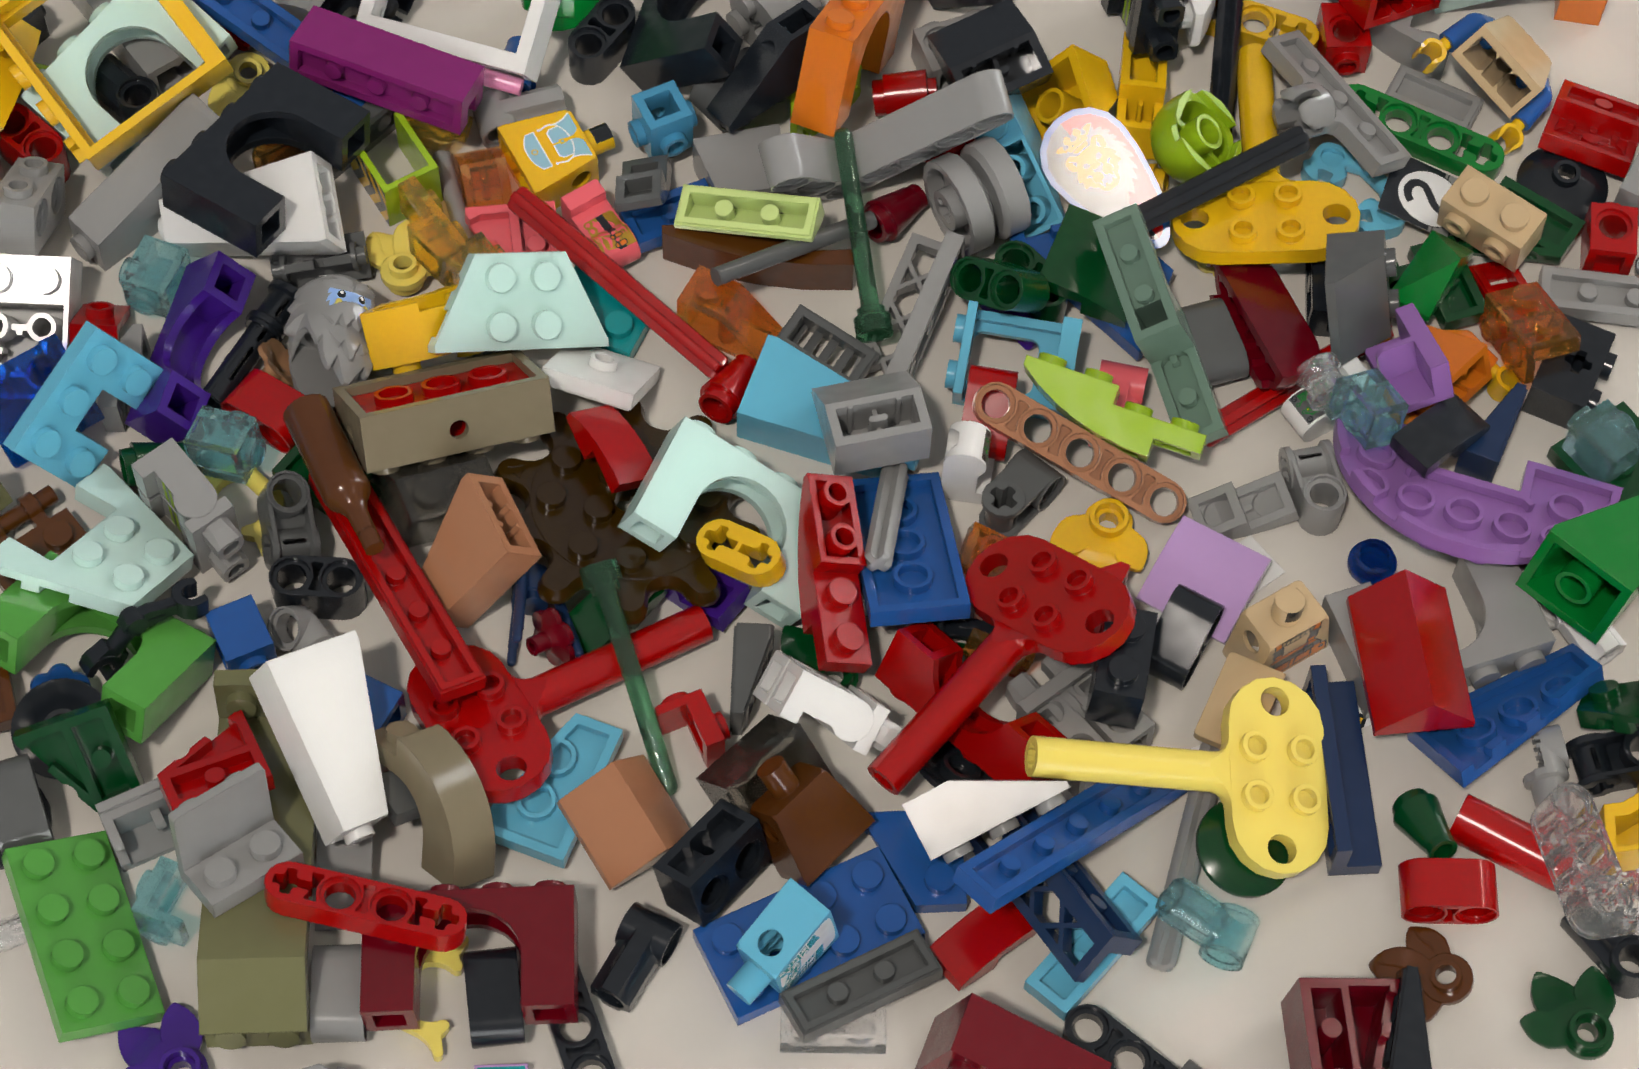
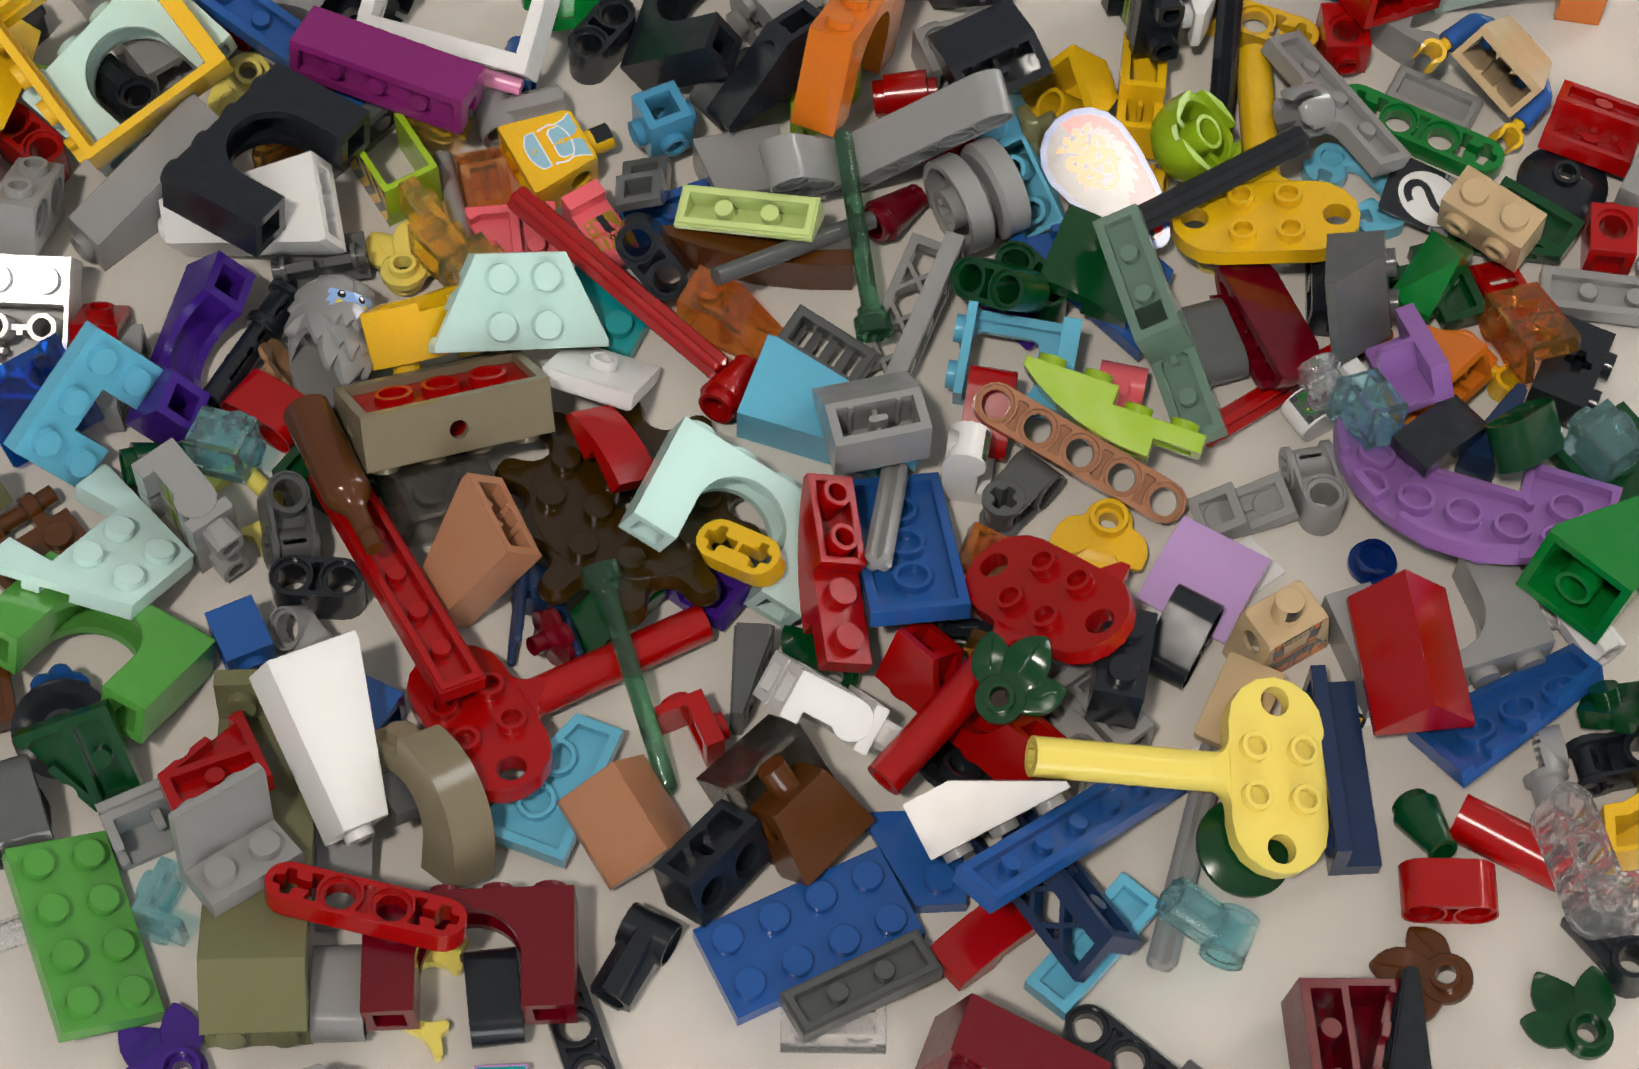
(111, 653): black piece -> none
(153, 276): clear light blue brick -> none
(647, 259): none -> black beam
(789, 924): medium azure torso -> none
(1018, 671): none -> dark green plate
(1033, 126): none -> olive plant
(1525, 435): none -> dark green beam

